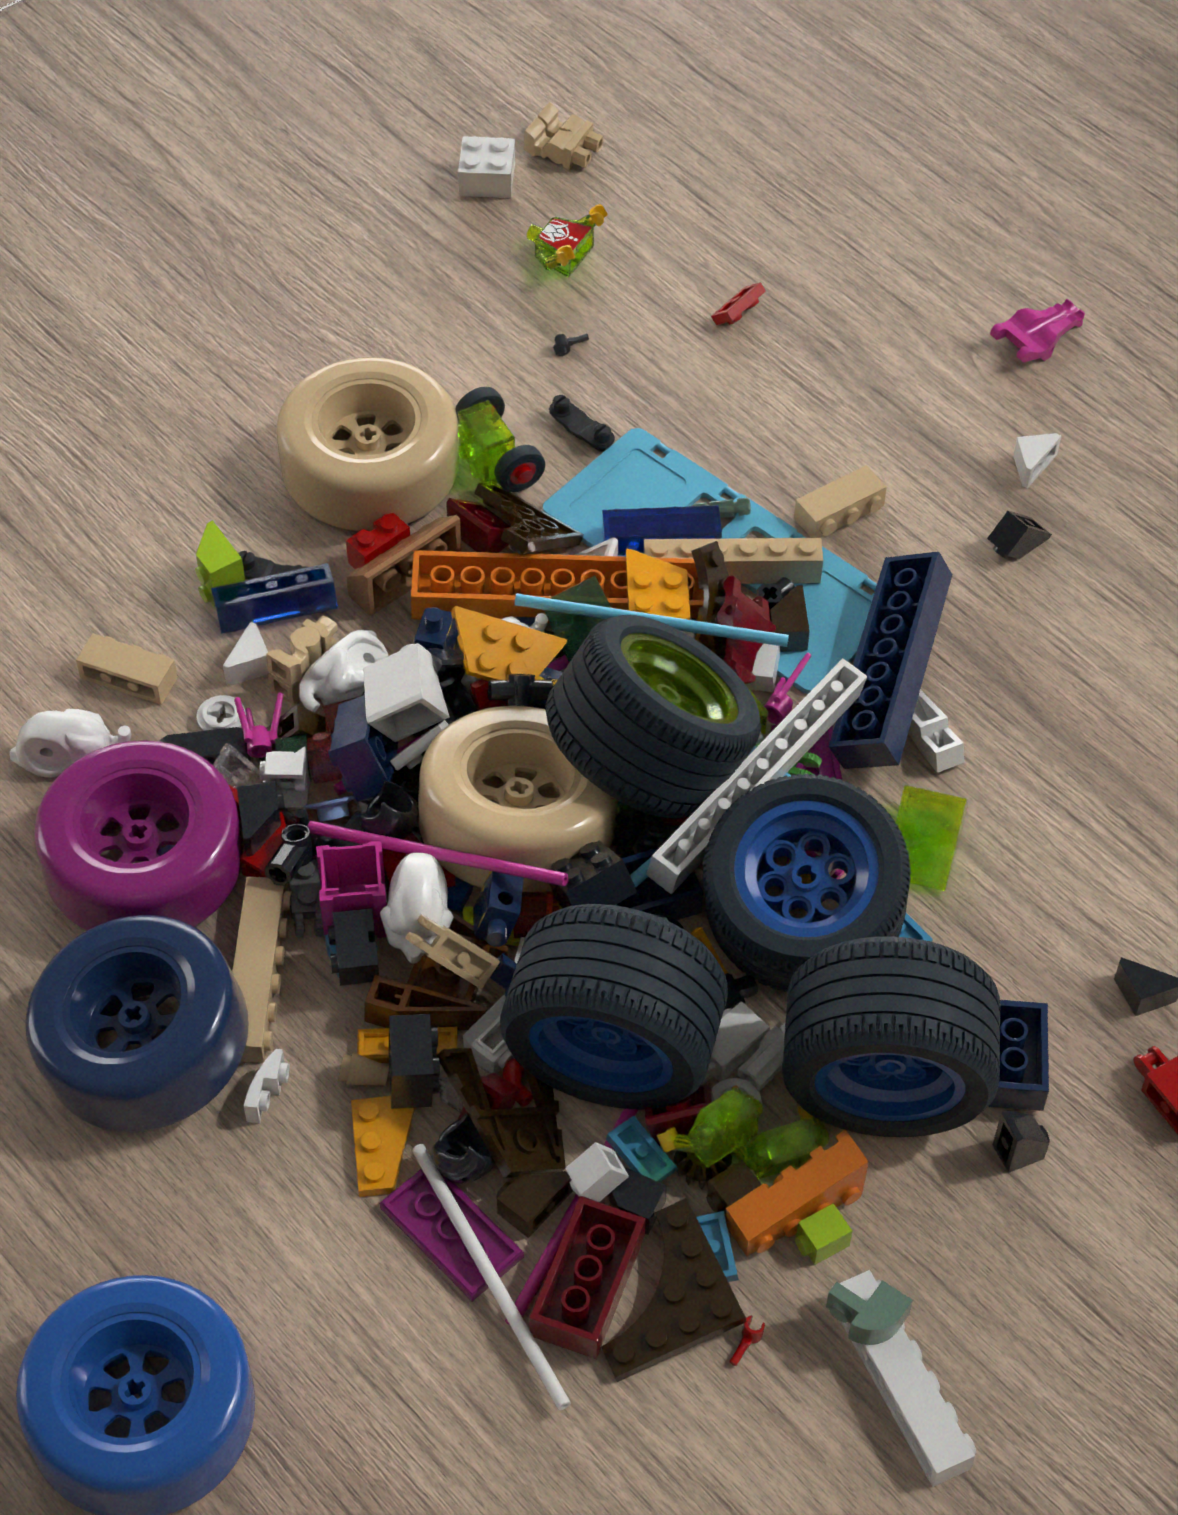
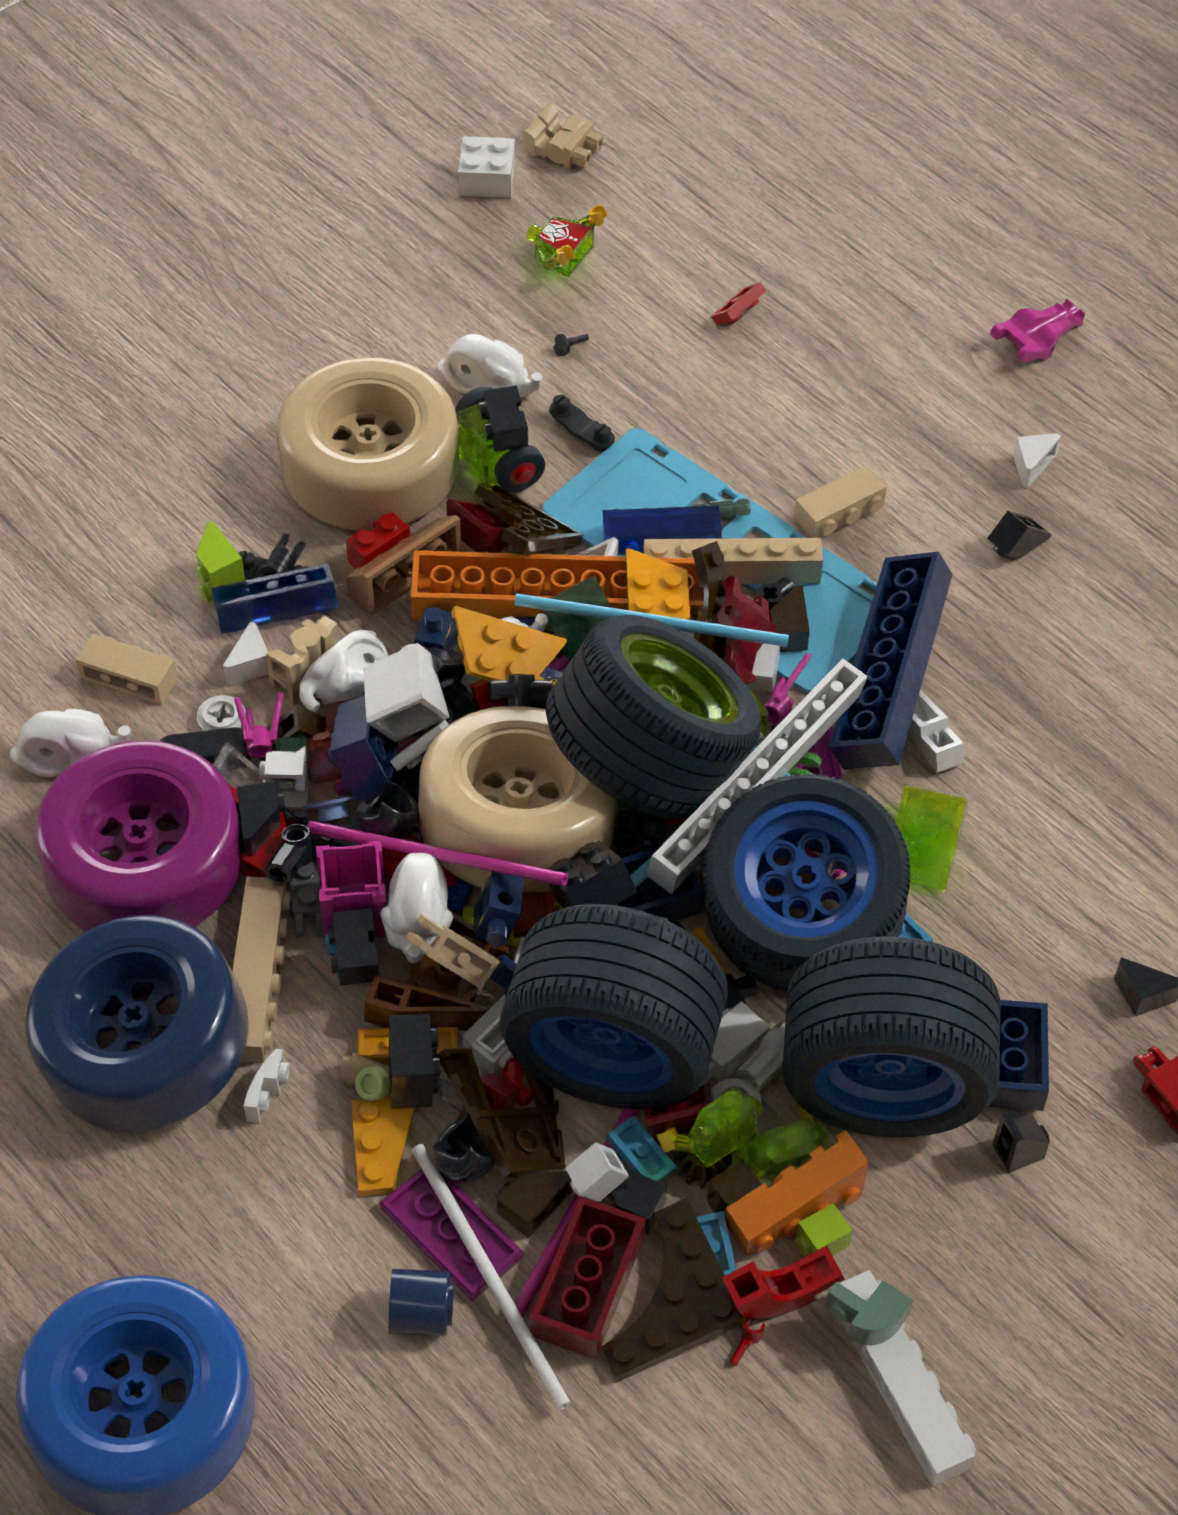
(281, 558): none -> black hinge
(372, 1083): none -> yellowish green tile
(420, 1302): none -> dark blue piece
(480, 362): none -> white piece
(505, 422): none -> black brick
(783, 1290): none -> red arch

